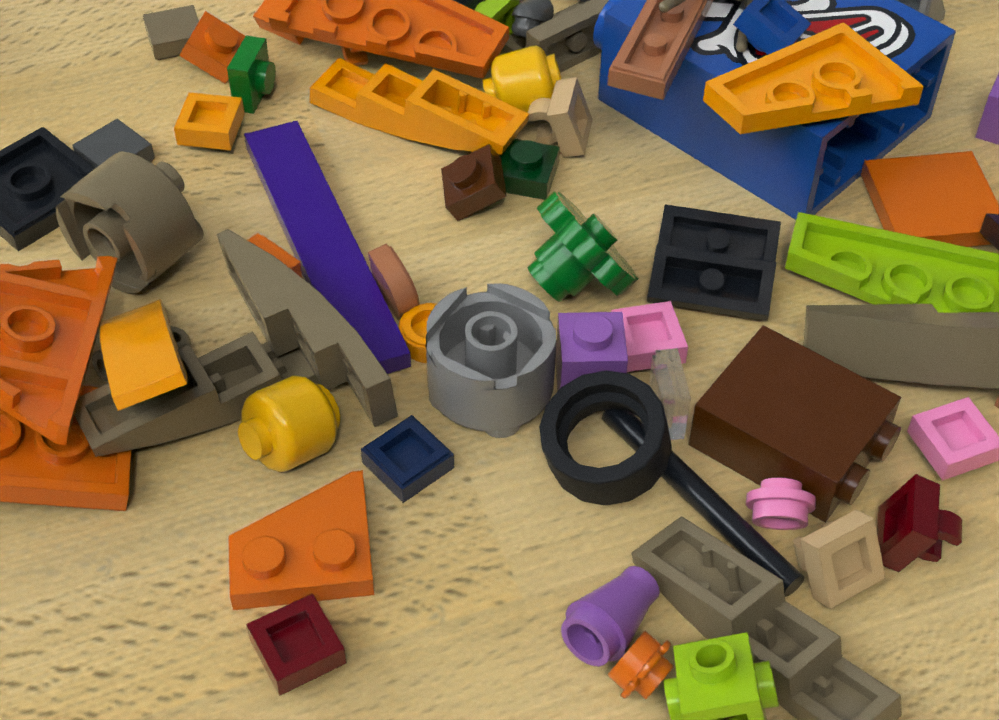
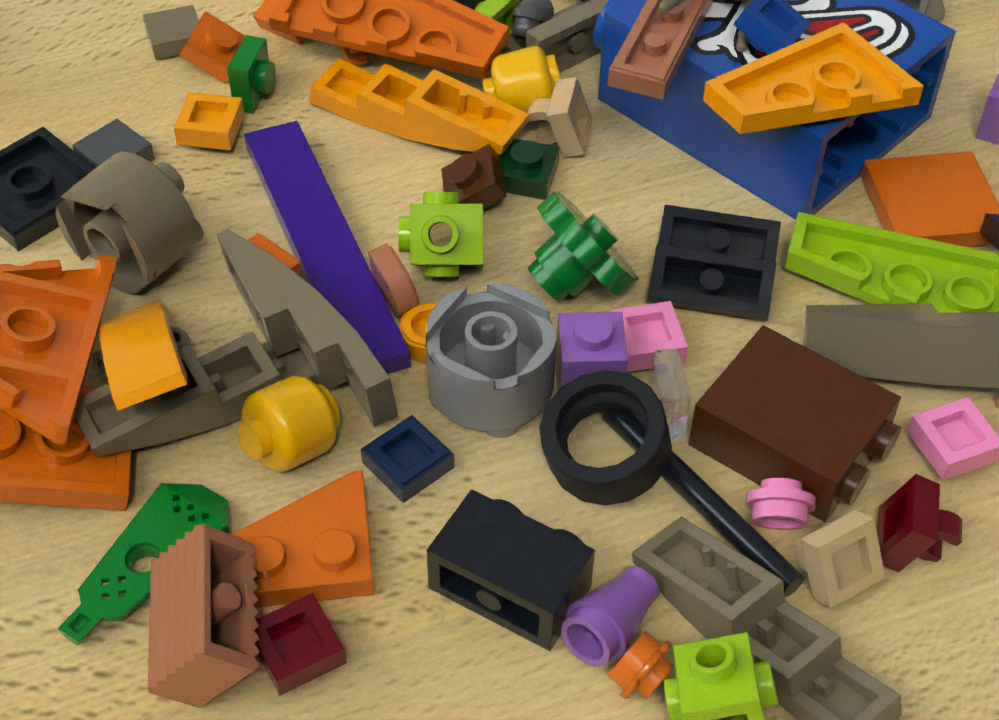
(157, 525): none -> green piece
(202, 616): none -> nougat brick
(466, 227): none -> lime brick
(509, 567): none -> black brick

